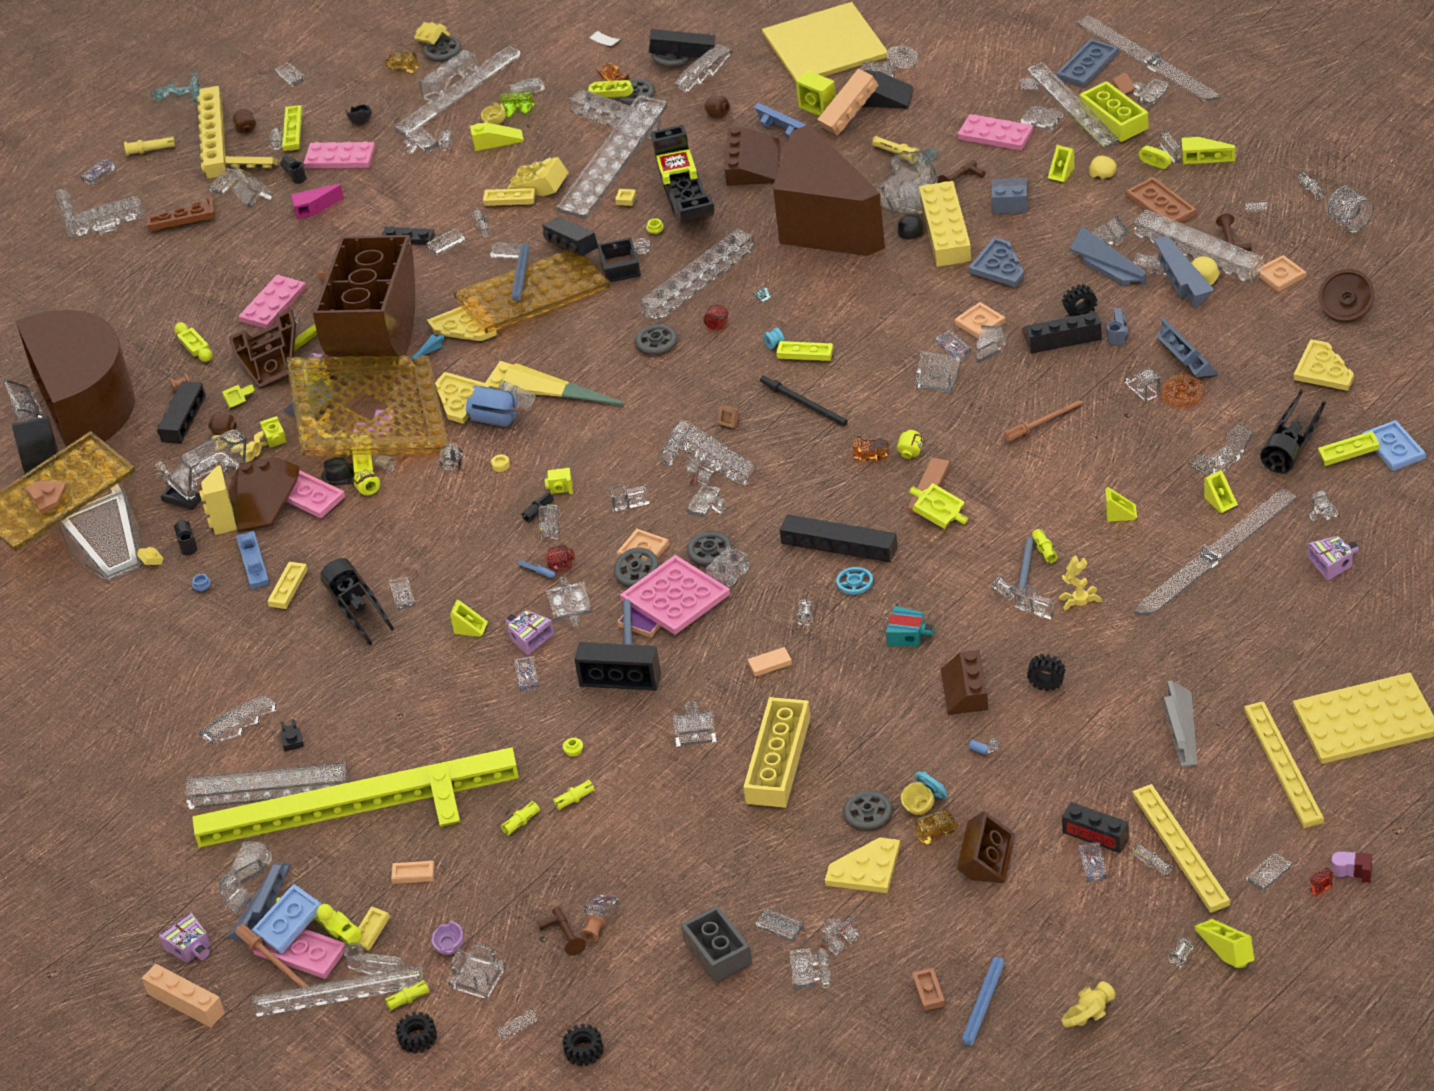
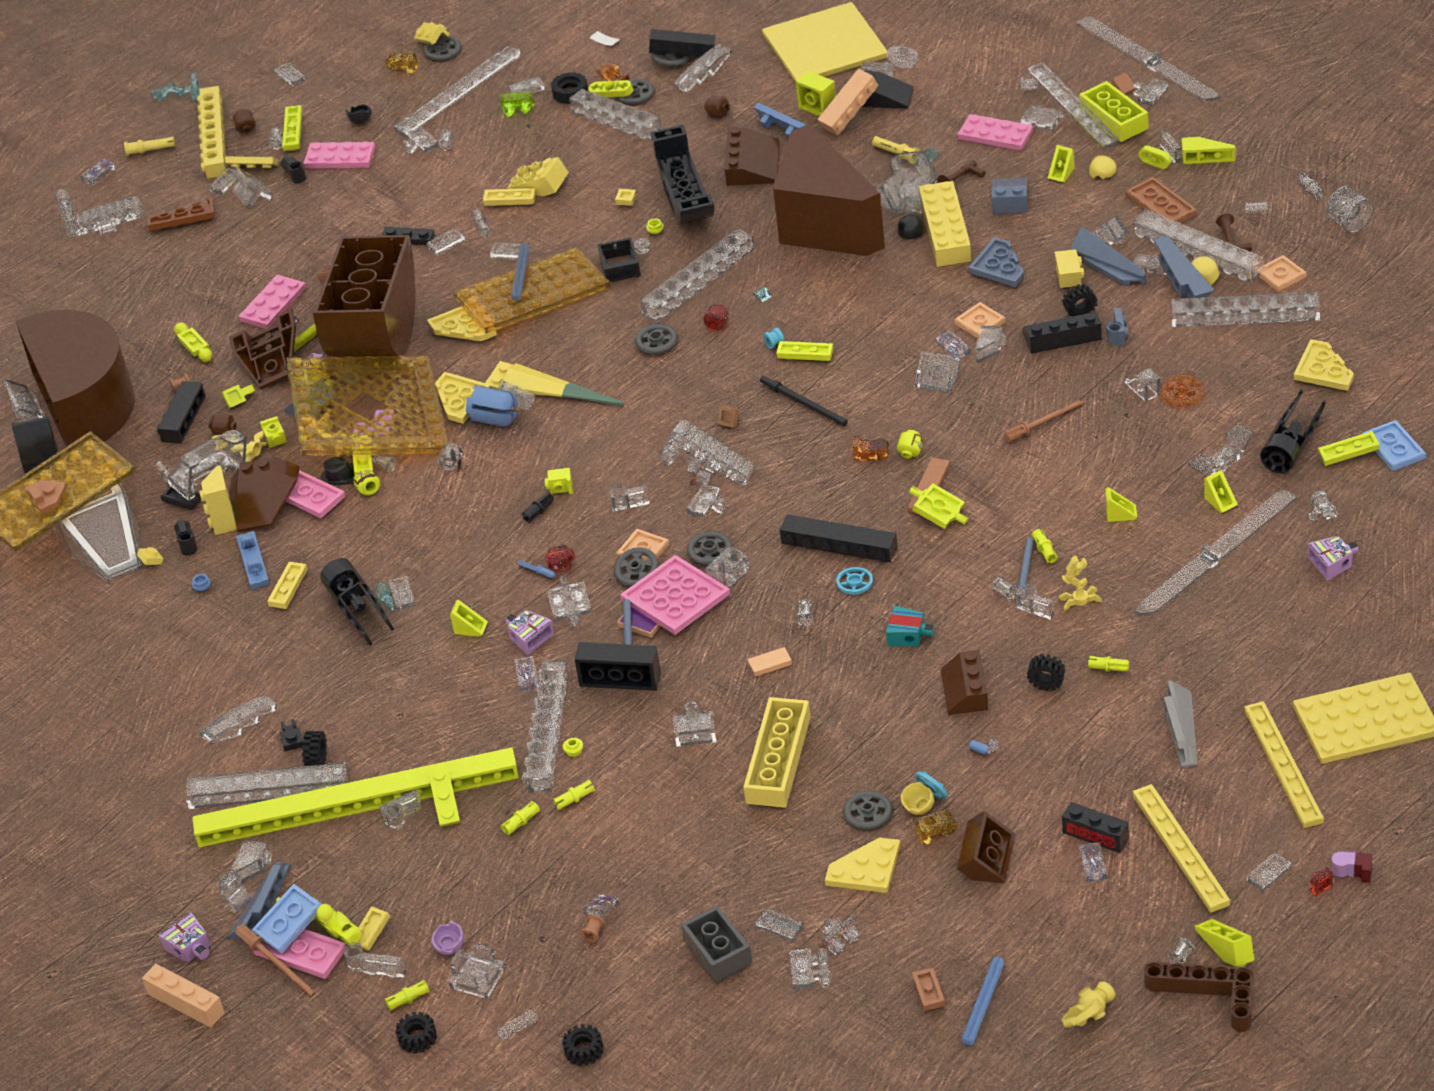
(314, 748): none -> black tyre
(316, 200): dark pink slope -> none
(337, 991): clear plate -> none
(383, 591): none -> clear light blue bar
(394, 812): none -> clear plate
(412, 872): light nougat tile -> none
(431, 344): dark azure piece -> none
(436, 81): clear arch -> none
(492, 135): neon yellow slope -> none
(493, 114): light yellow hair -> none
(500, 463): light yellow tile -> none
(546, 726): none -> clear brick
(549, 522): clear hips -> none
(567, 80): none -> black tyre
(570, 236): black brick -> none
(574, 944): reddish brown piece -> none
(612, 157): clear plate -> none
(676, 163): flag -> none
(1068, 268): none -> light yellow brick
(1087, 63): sand blue tile -> none
(1108, 664): none -> neon yellow axle
(1152, 859): clear axle -> none
(1184, 350): sand blue wedge -> none
(1208, 981): none -> reddish brown beam
(1245, 309): none -> clear brick
(1344, 285): reddish brown dish -> none

